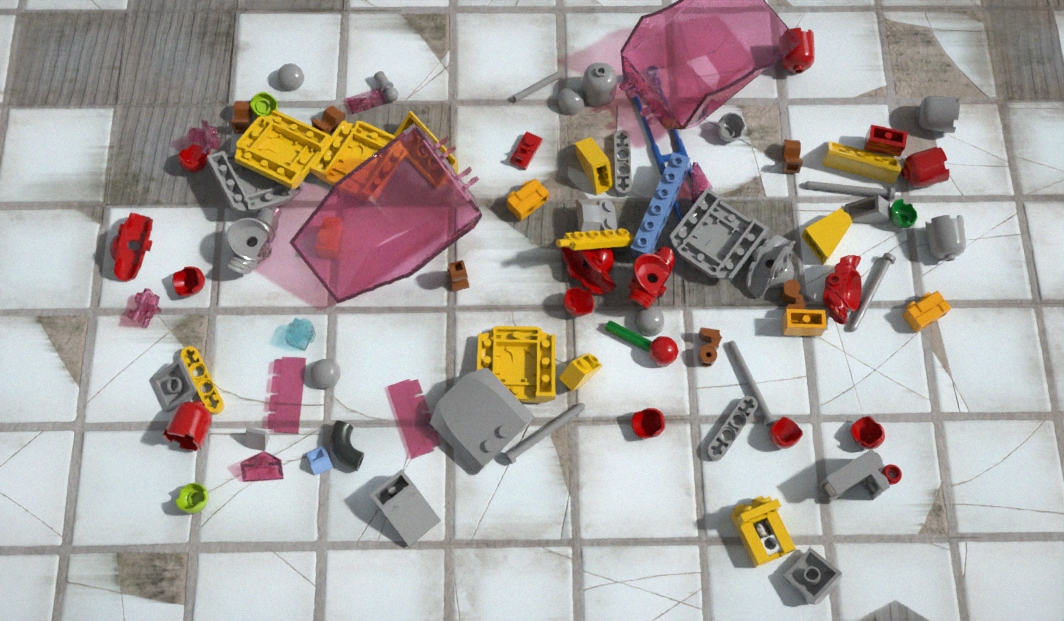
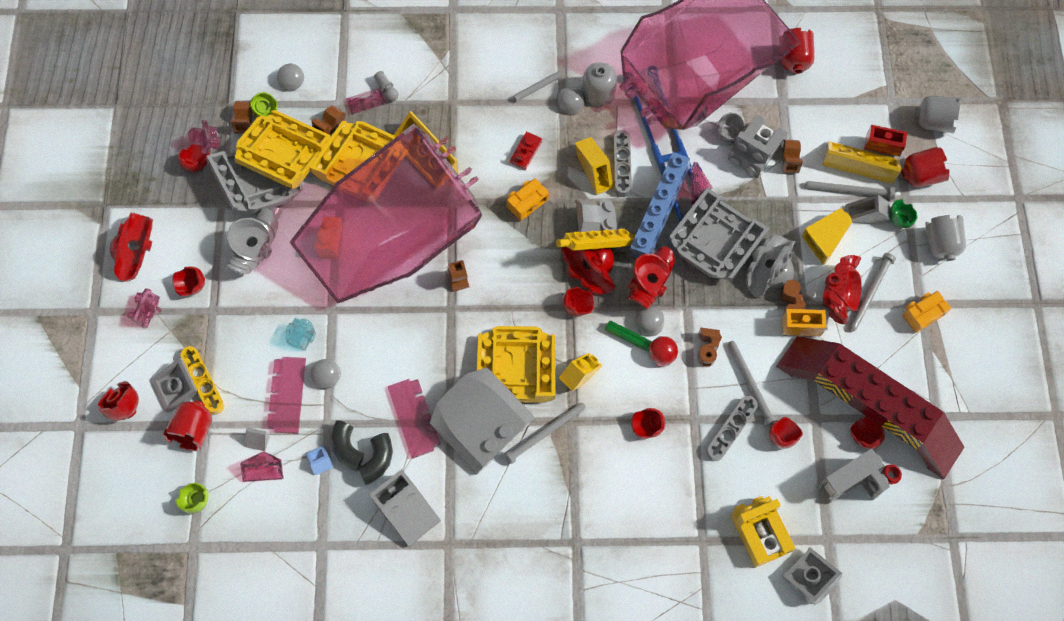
(119, 403): none -> red cylinder
(380, 459): none -> pearl dark grey cylinder
(752, 150): none -> light grey brick
(877, 398): none -> dark red slope

